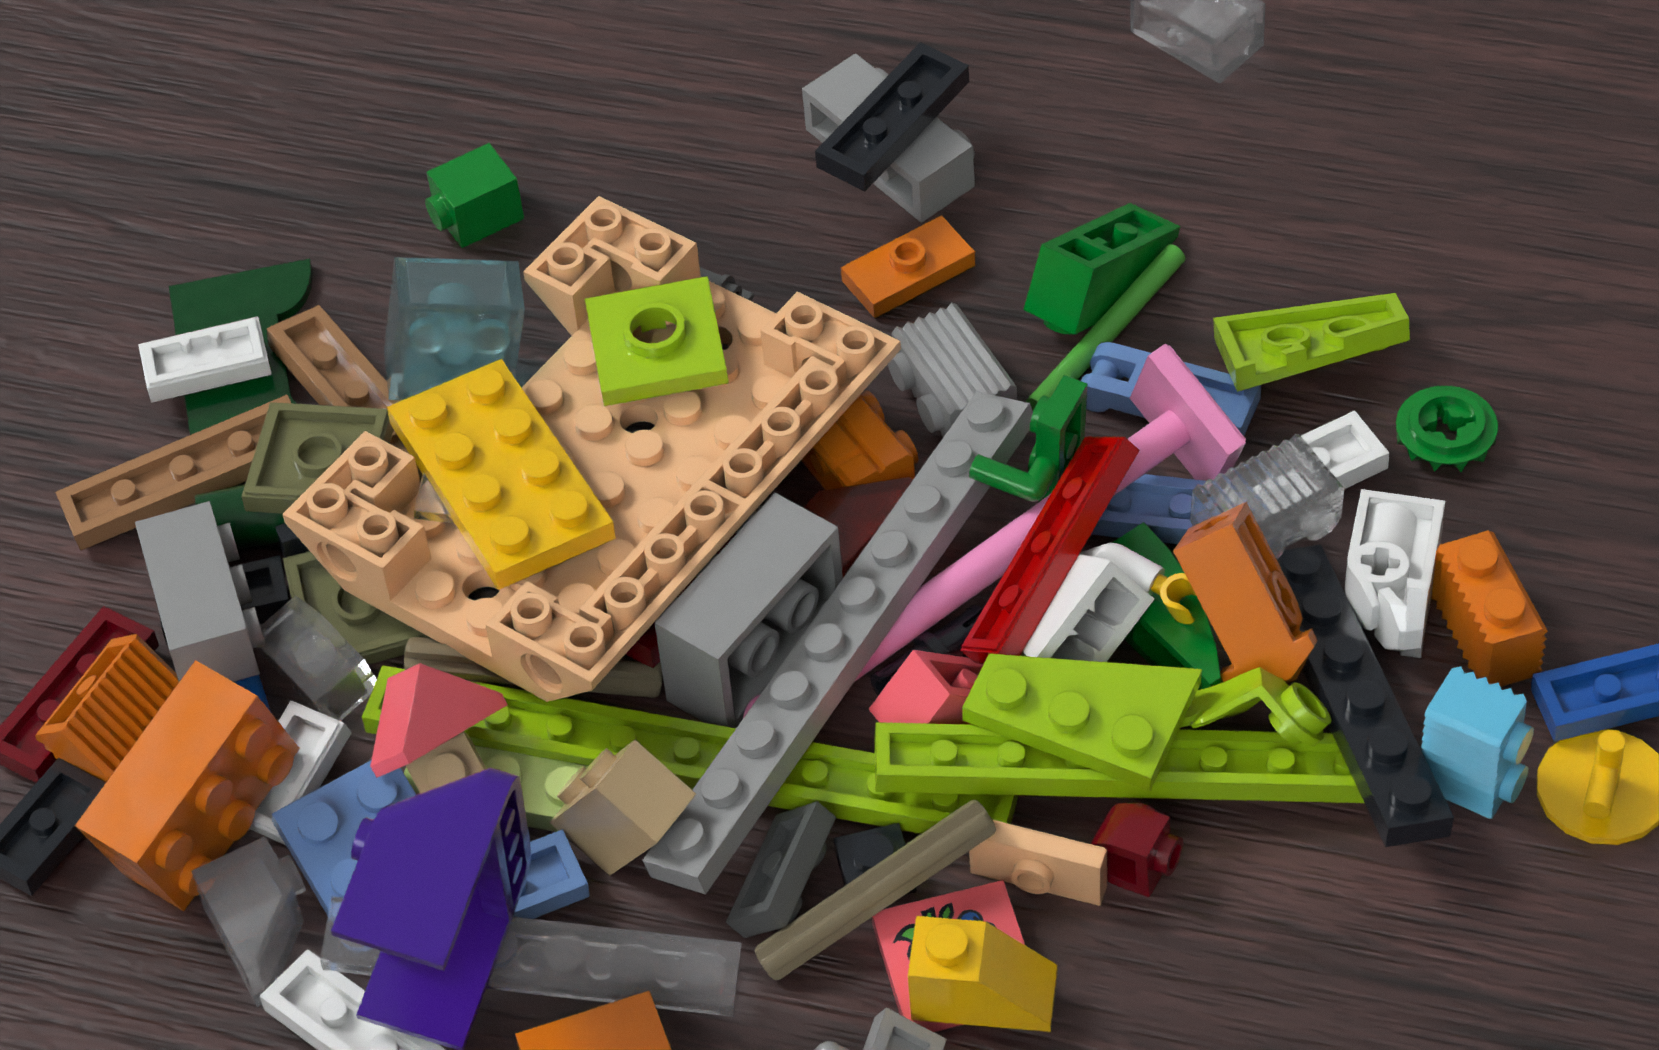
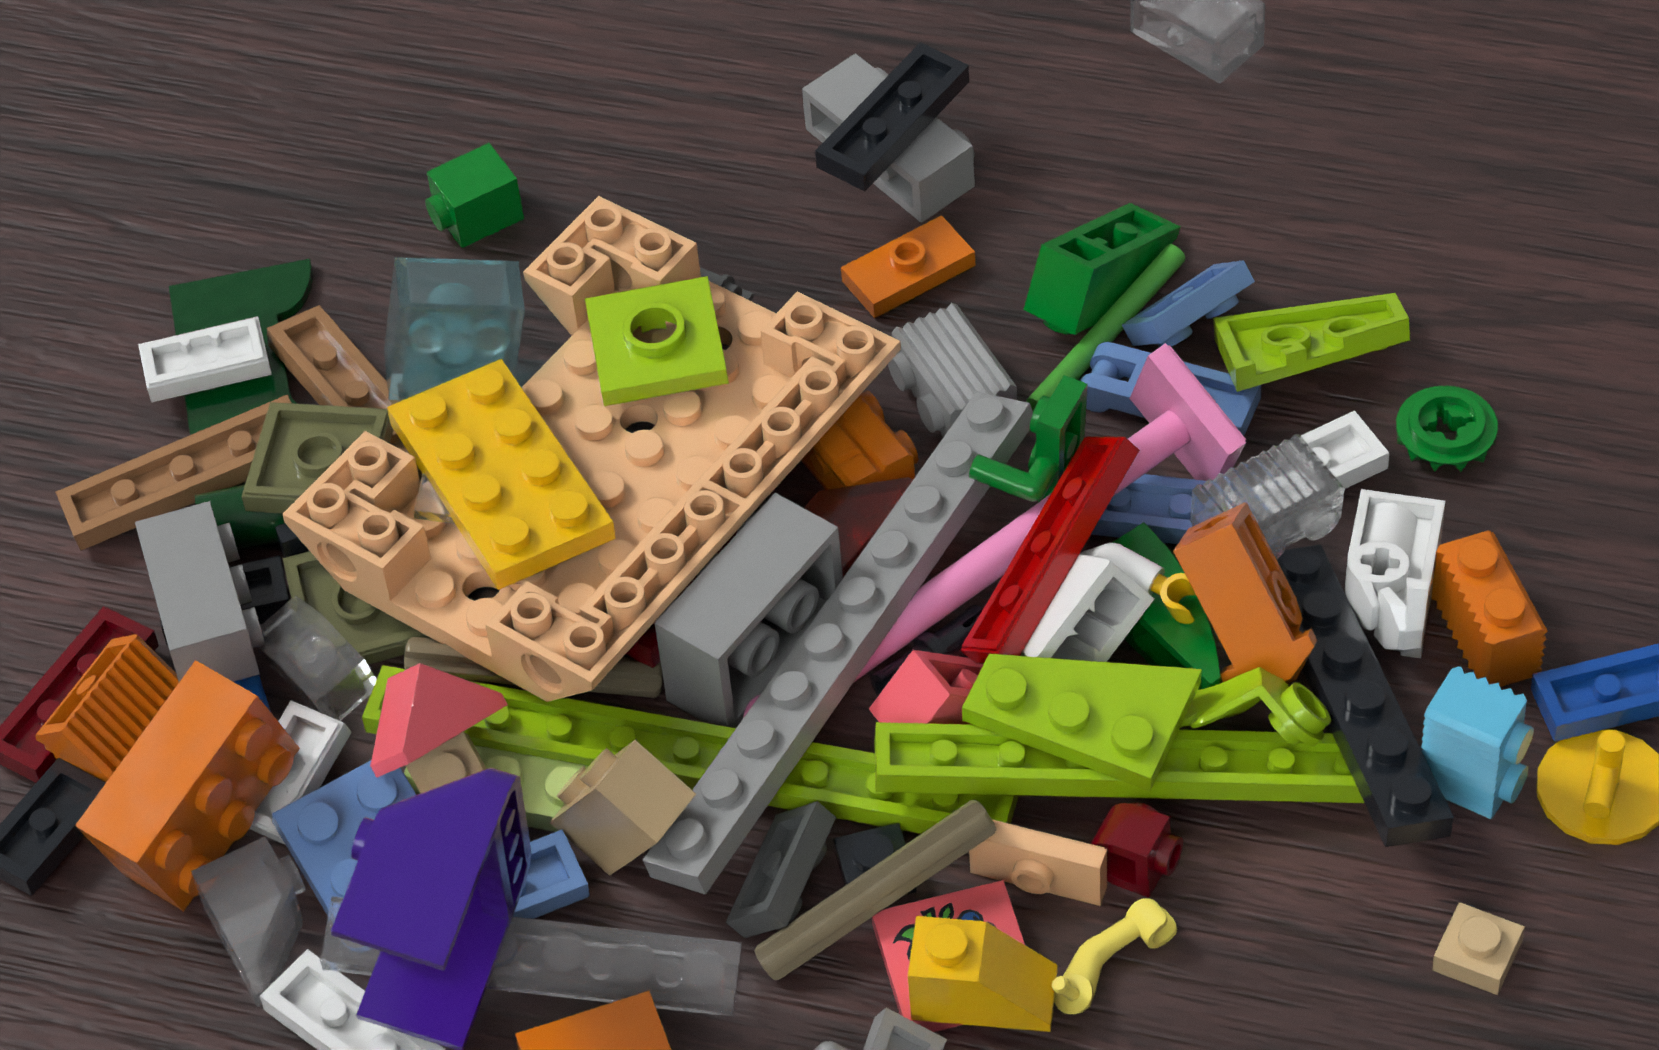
(1079, 983): none -> light yellow piece
(1205, 294): none -> medium blue plate
(1478, 948): none -> tan plate

